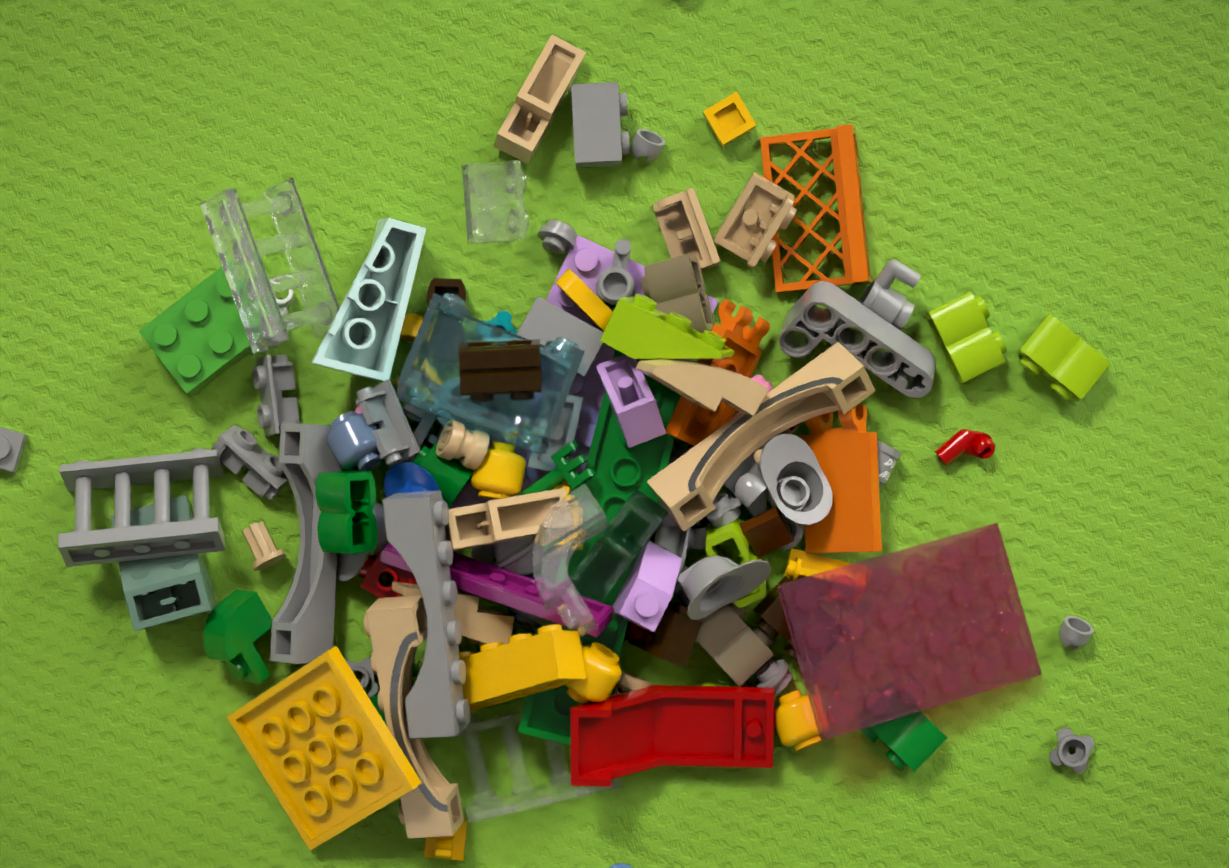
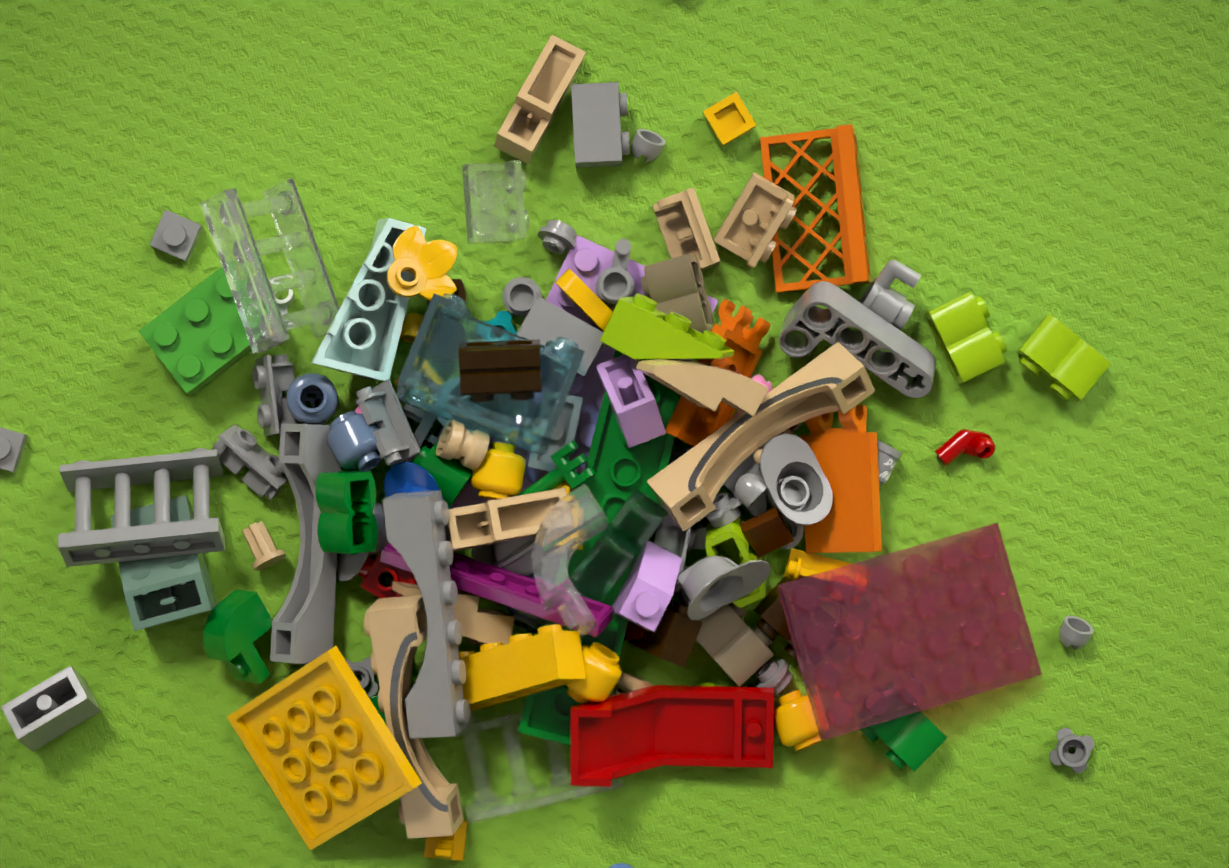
(51, 708): none -> light grey brick
(176, 235): none -> light grey plate
(309, 385): none -> sand blue head
(425, 261): none -> yellow plate
(520, 295): none -> light grey plate

